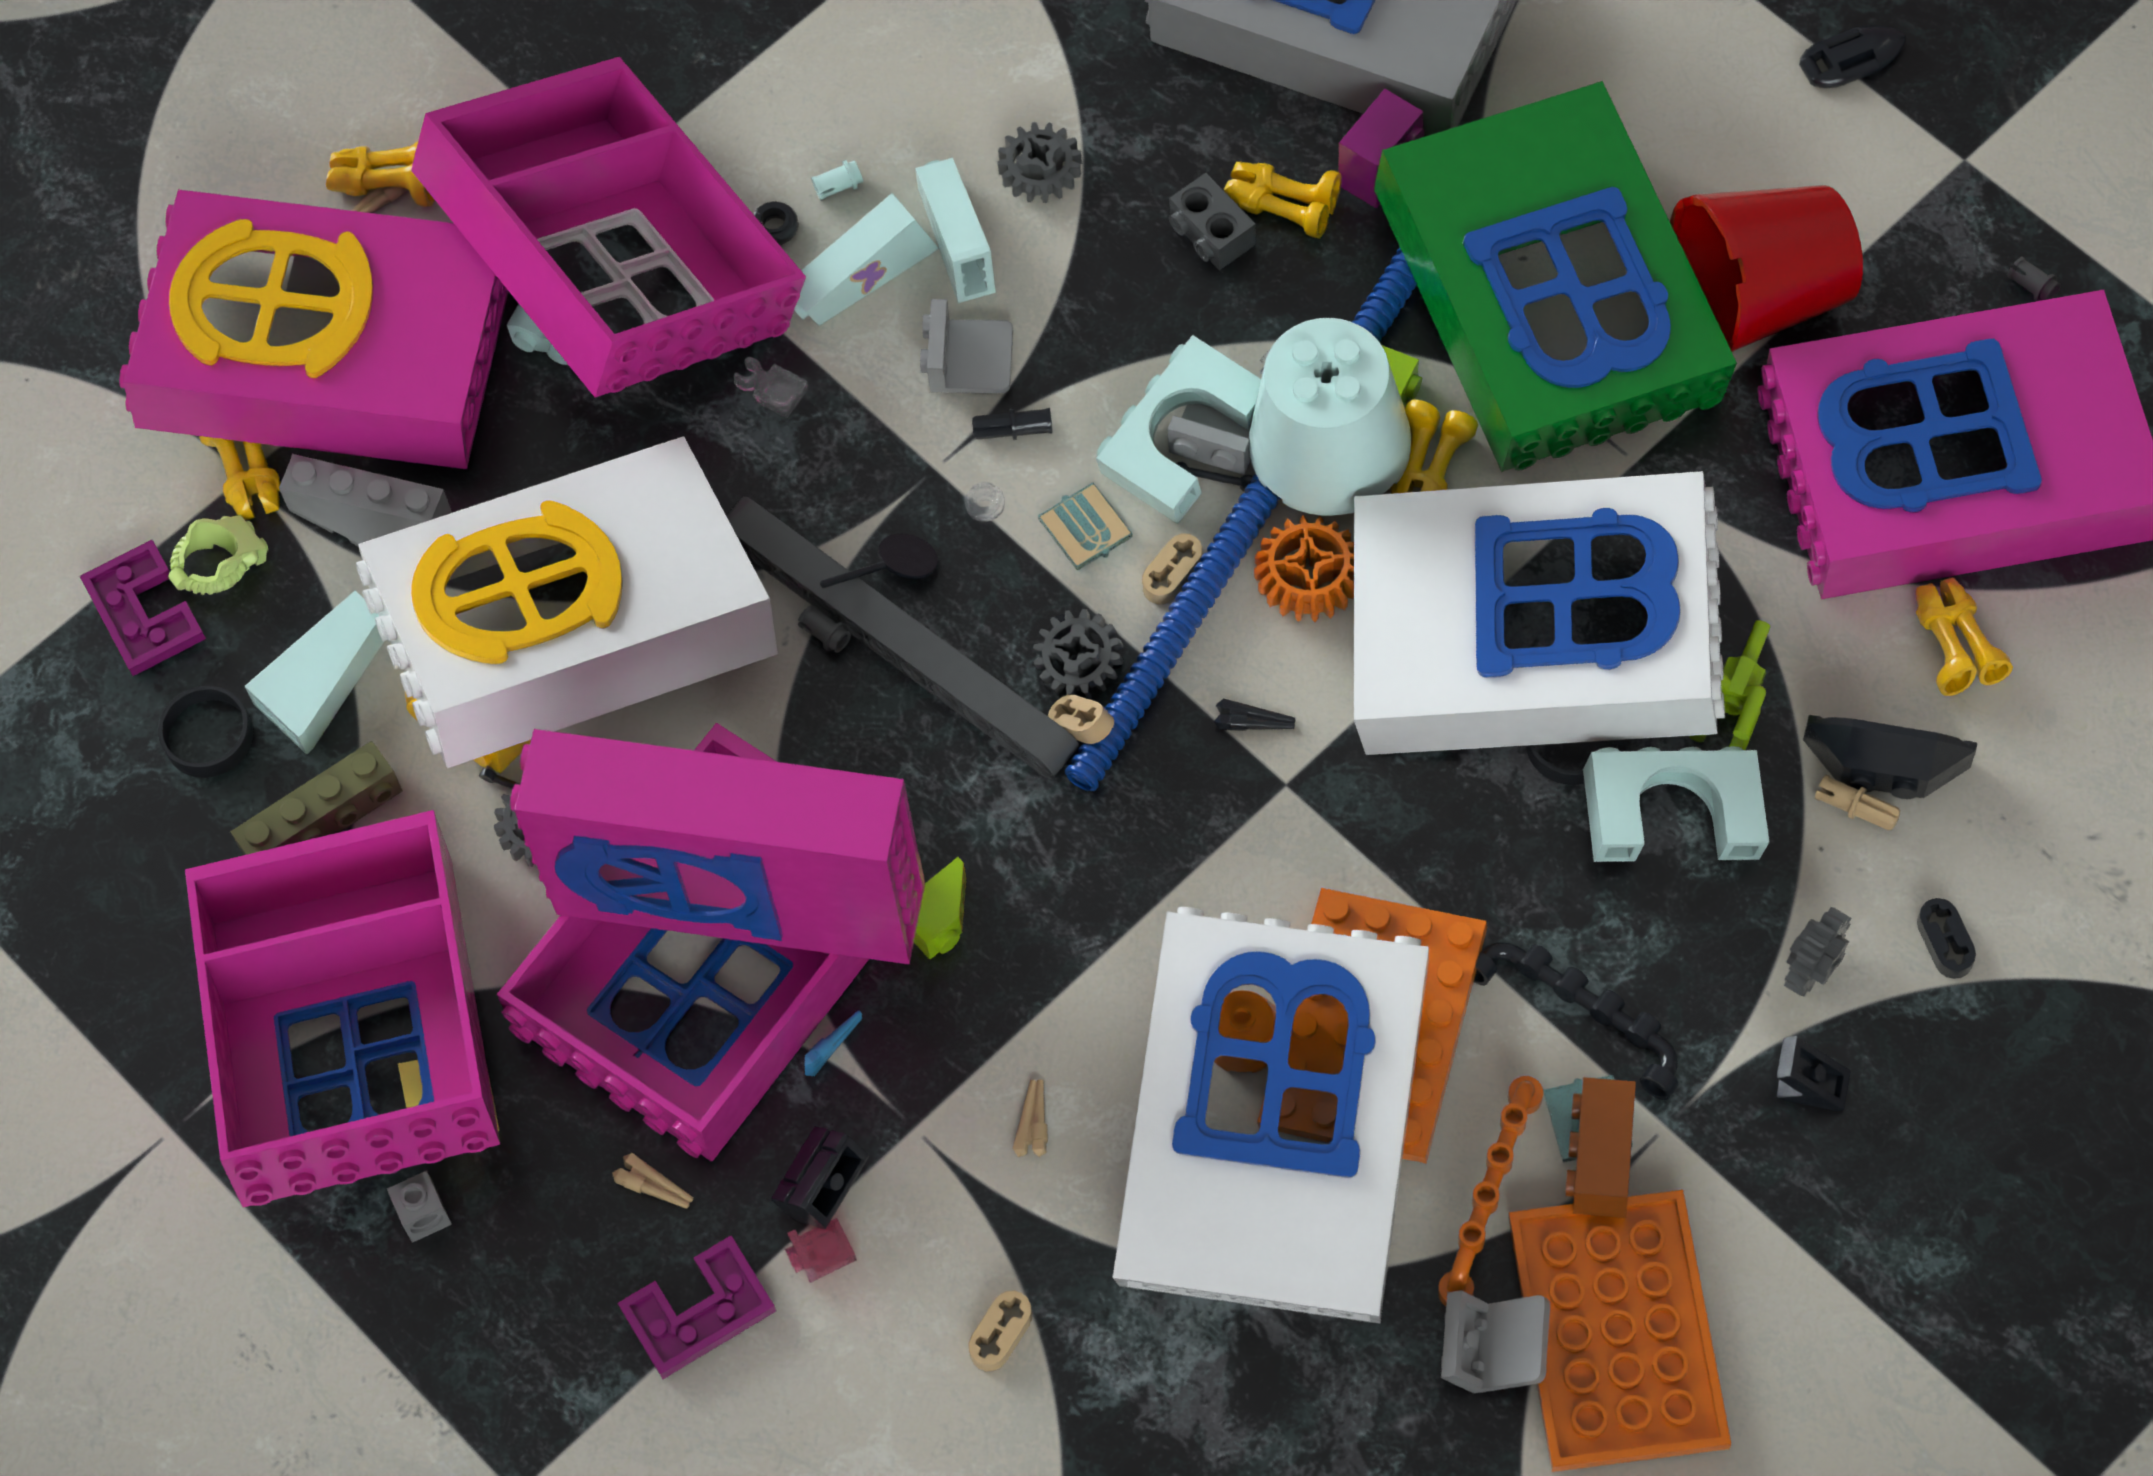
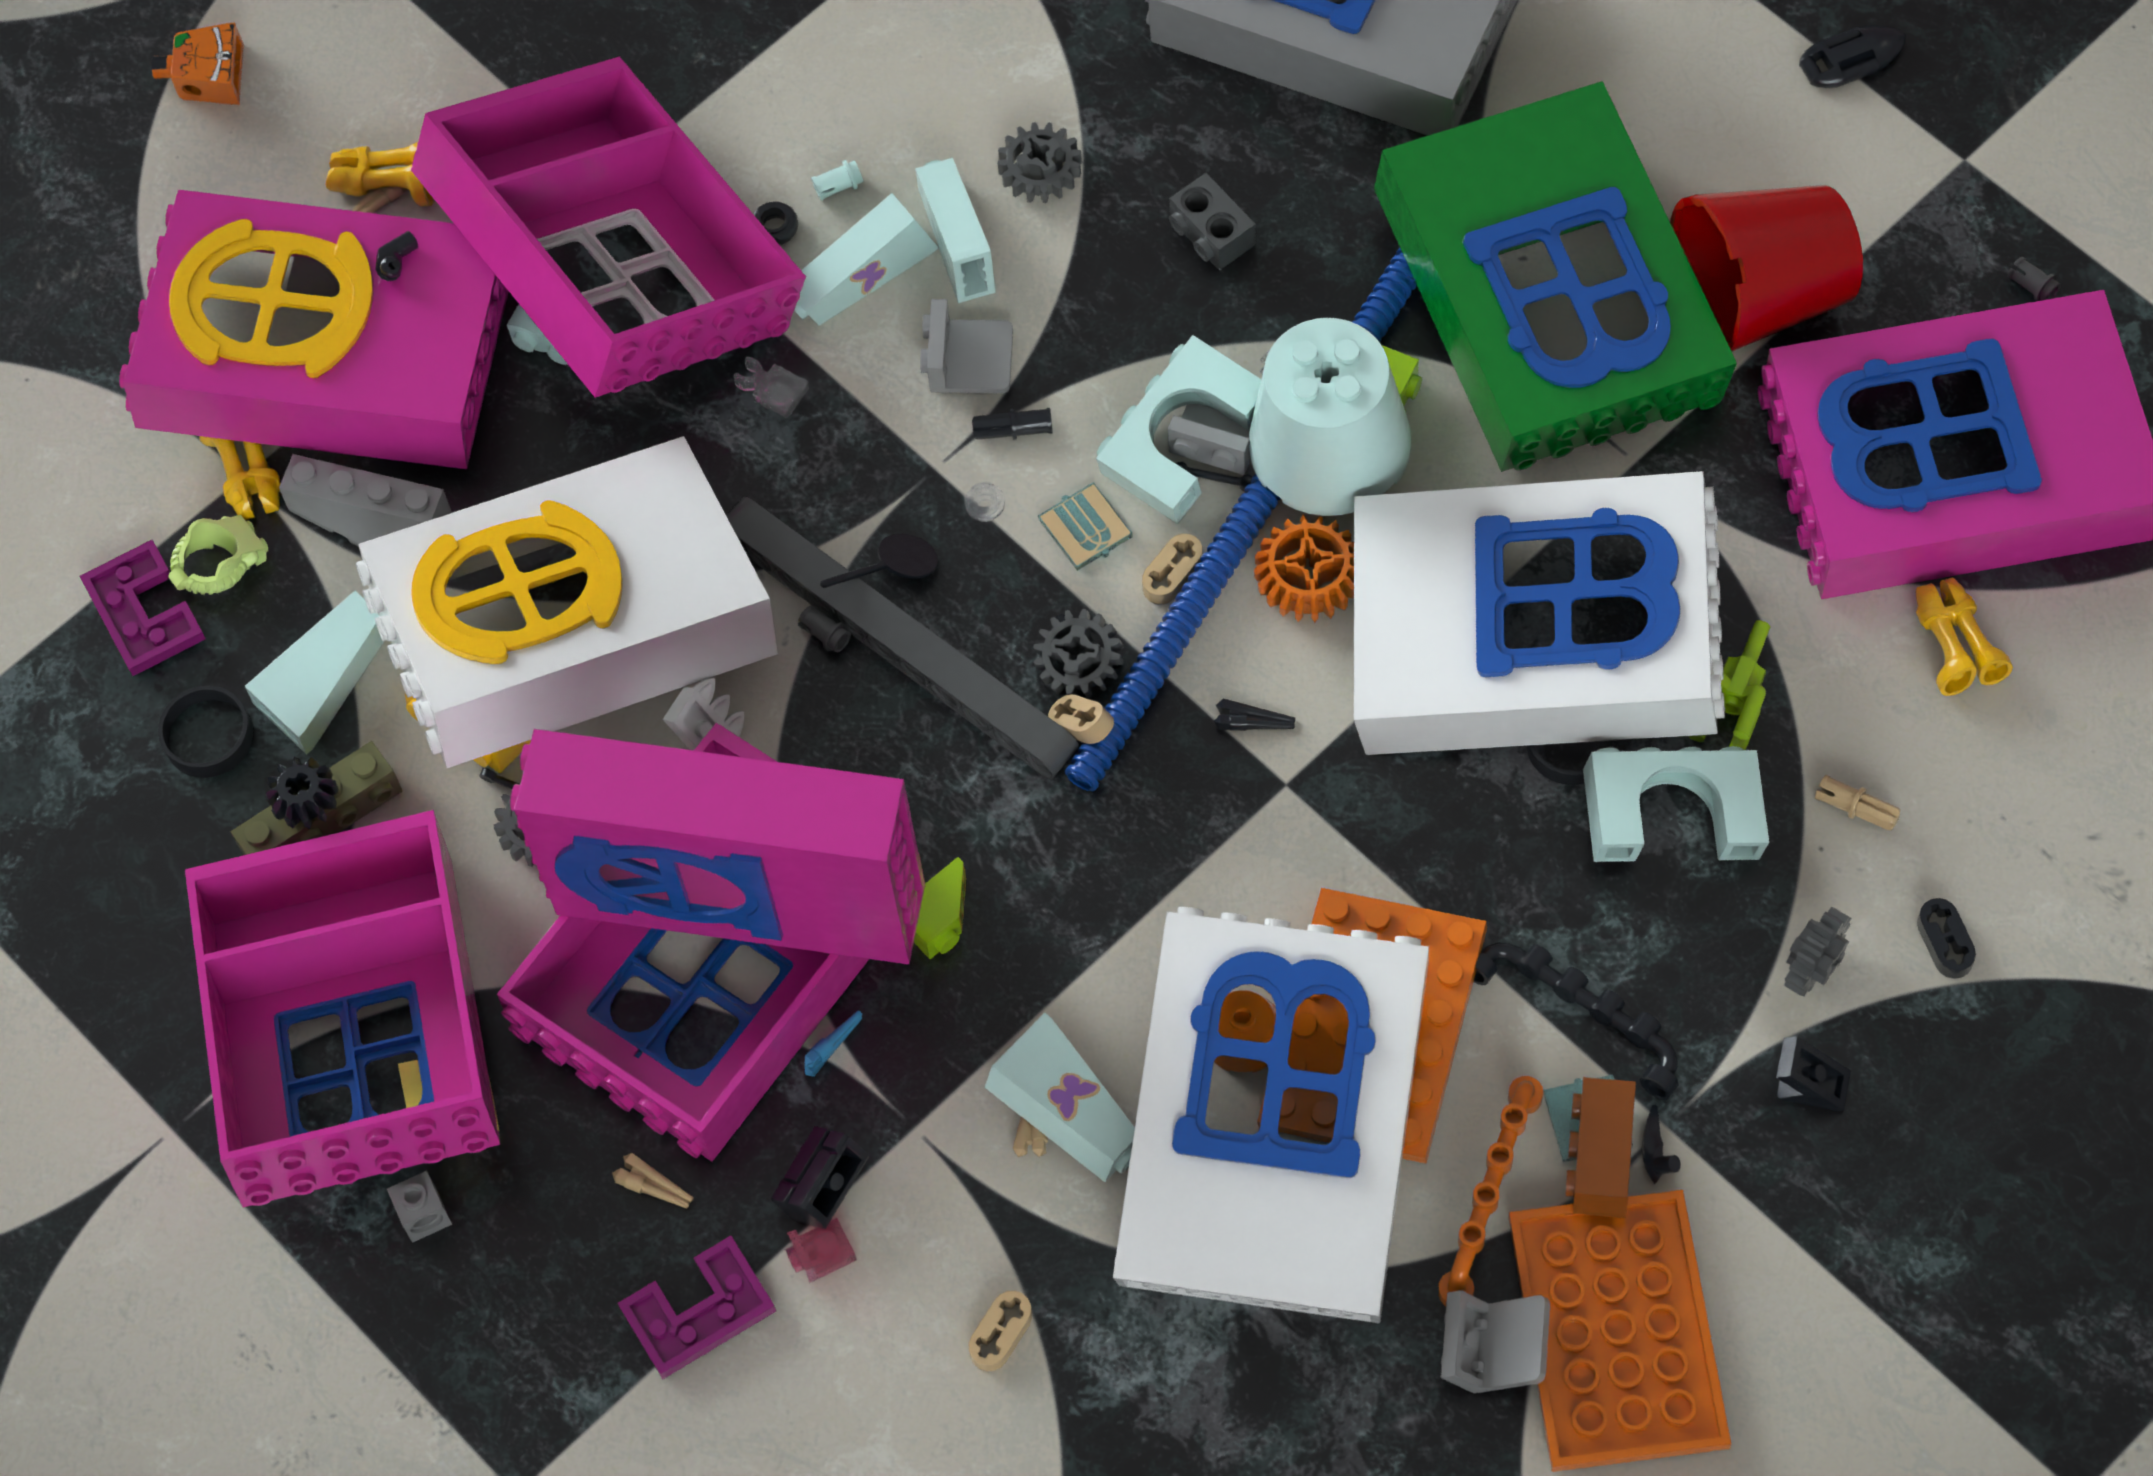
(204, 64): none -> orange torso
(302, 792): none -> black gear
(390, 255): none -> black arm
(695, 713): none -> white plate
(1063, 1099): none -> light aqua slope
(1256, 183): yellow piece -> none
(1383, 125): magenta brick -> none
(1424, 420): yellow piece -> none
(1652, 1149): none -> black bar
(1887, 756): black wedge -> none

